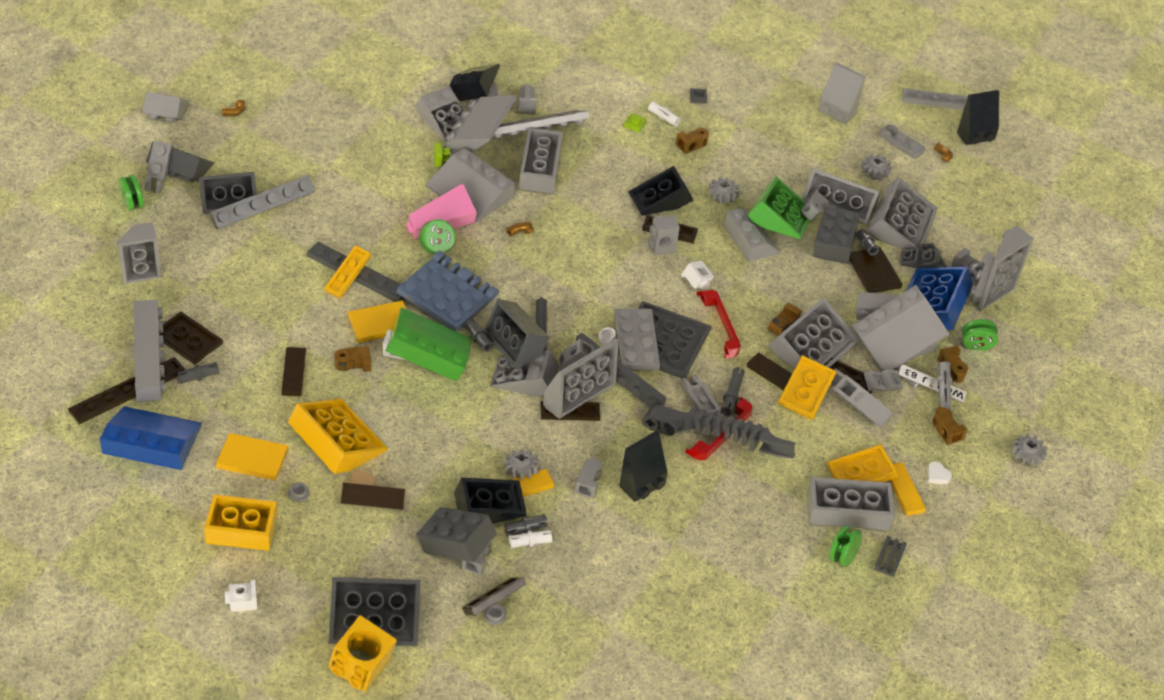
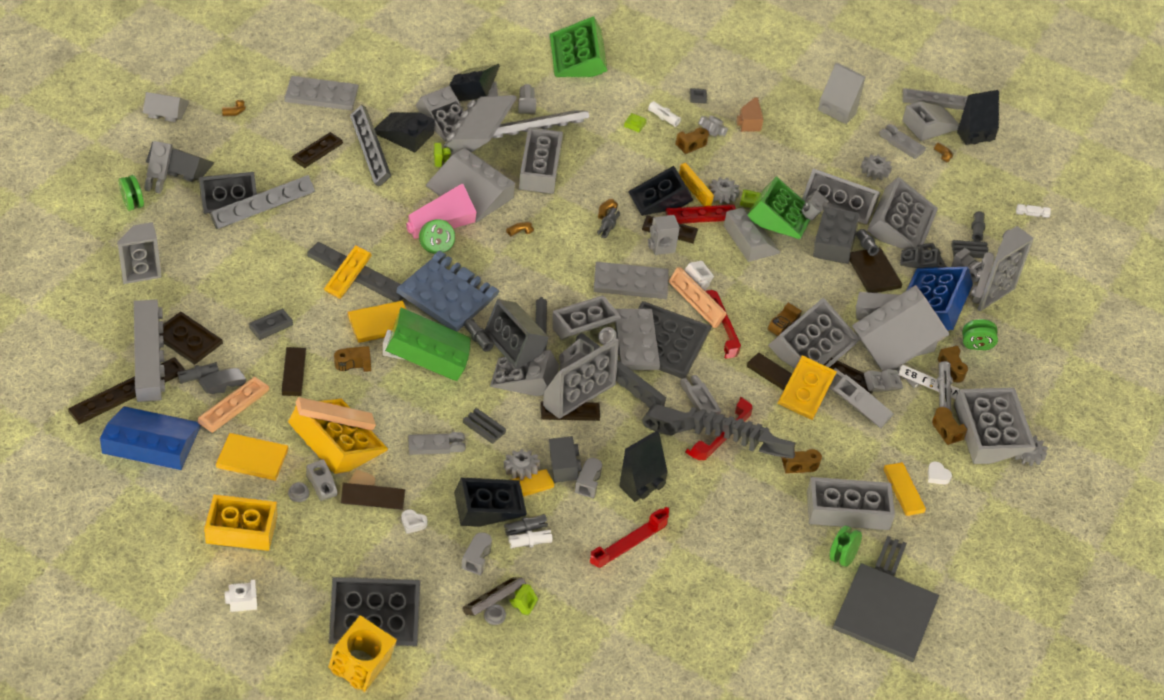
(217, 381): none -> dark grey slope
(233, 404): none -> light nougat tile
(271, 324): none -> dark grey plate
(317, 150): none -> dark brown tile
(321, 93): none -> light grey plate
(321, 480): none -> light grey leg
(335, 413): none -> light nougat tile
(370, 145): none -> dark grey plate
(406, 129): none -> black slope
(413, 522): none -> white tile
(436, 443): none -> light grey hinge
(456, 534): dark grey brick -> none
(486, 423): none -> dark grey tile
(524, 599): none -> lime tile
(563, 459): none -> dark grey brick
(579, 50): none -> bright green slope
(584, 317): none -> light grey slope
(604, 207): none -> pearl gold arm
(608, 223): none -> dark grey pin
(631, 280): none -> light grey plate
(657, 521): none -> red piece
(695, 185): none -> yellow tile
(697, 297): none -> light nougat tile
(700, 214): none -> red tile
(713, 125): none -> light grey gear
(731, 396): dark grey pin -> none
(748, 198): none -> lime plate
(750, 116): none -> medium nougat slope
(802, 462): none -> pearl gold leg
(865, 465): yellow tile -> none
(886, 612): none -> dark grey tile
(928, 120): none -> light grey slope
(976, 248): none -> dark grey tile
(978, 226): none -> dark grey pin
(993, 423): none -> light grey slope
(1033, 210): none -> white axle

